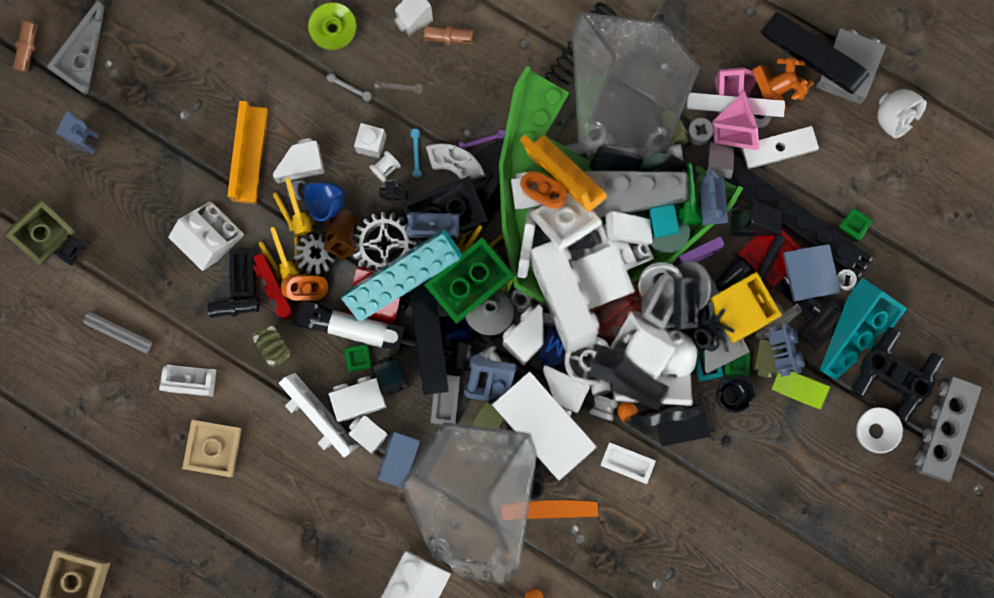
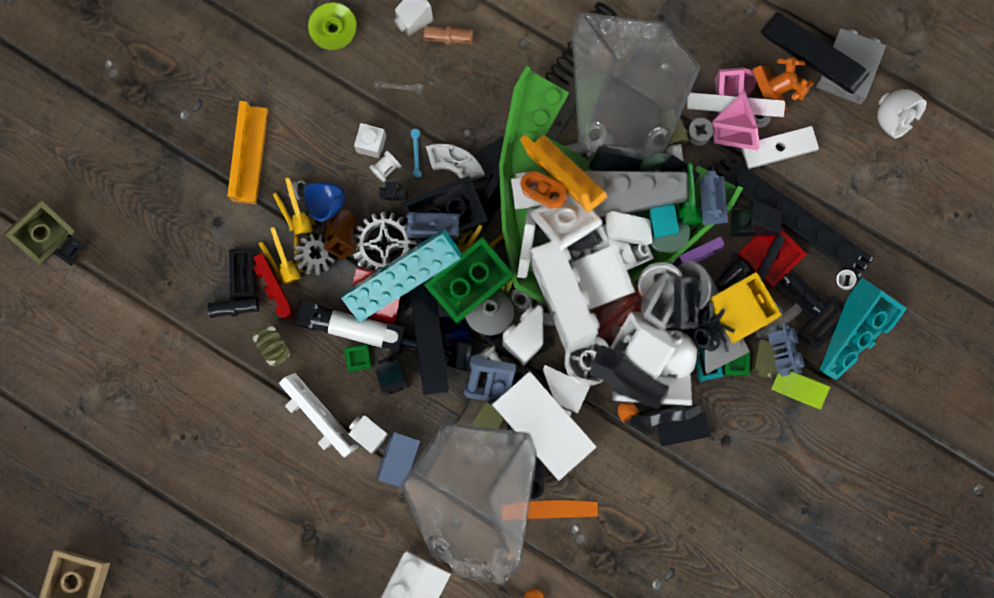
(25, 46): nougat pin -> none
(75, 133): sand blue hinge -> none
(77, 55): light grey wing -> none
(117, 332): light grey axle -> none
(188, 380): white hinge -> none
(205, 235): white slope -> none
(212, 448): tan plate -> none
(300, 162): white slope -> none
(302, 287): orange plate -> none
(357, 399): white brick -> none
(366, 96): light grey hinge -> none
(445, 404): light grey tile -> none
(500, 135): medium lavender hinge -> none
(552, 350): clear blue brick -> none
(601, 388): white hinge -> none
(603, 408): light grey wheel -> none
(627, 463): white tile -> none
(720, 159): light grey tile -> none
(735, 394): black hair -> none
(811, 272): sand blue slope -> none
(855, 224): green tile -> none
(891, 428): white piece -> none
(897, 374): black piece -> none
(966, 396): light grey brick -> none

